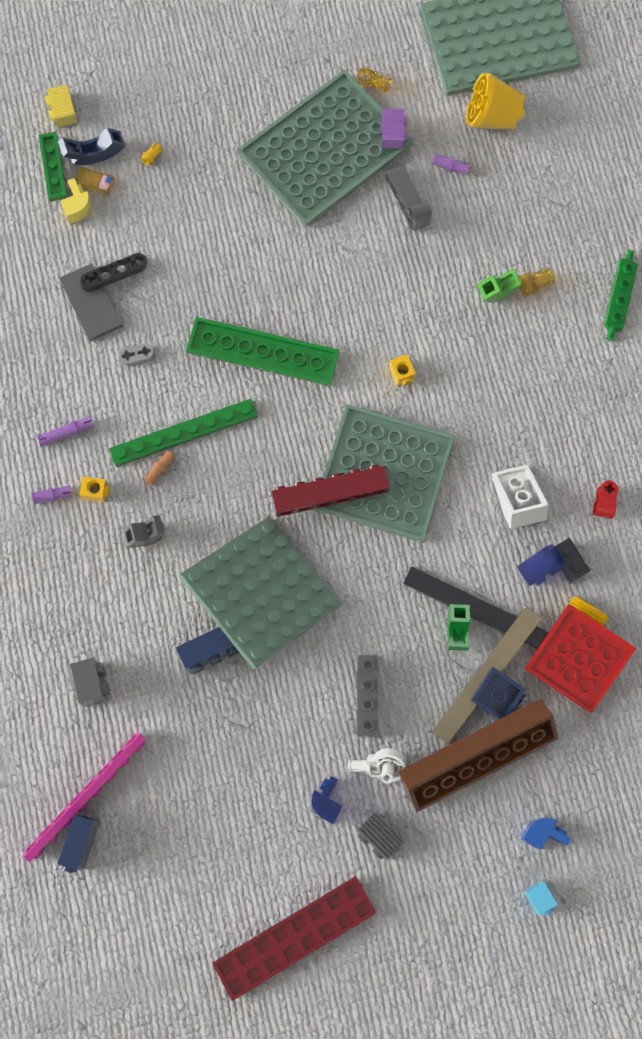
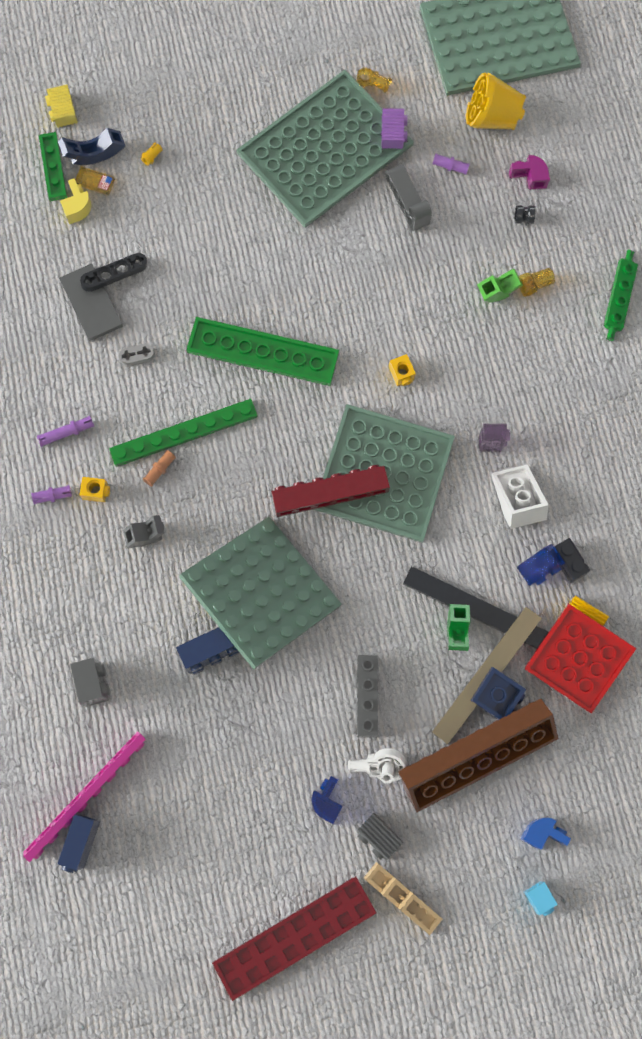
(403, 898): none -> tan slope
(493, 437): none -> clear purple brick
(525, 214): none -> black wheel
(534, 169): none -> magenta brick
(606, 503): red piece -> none

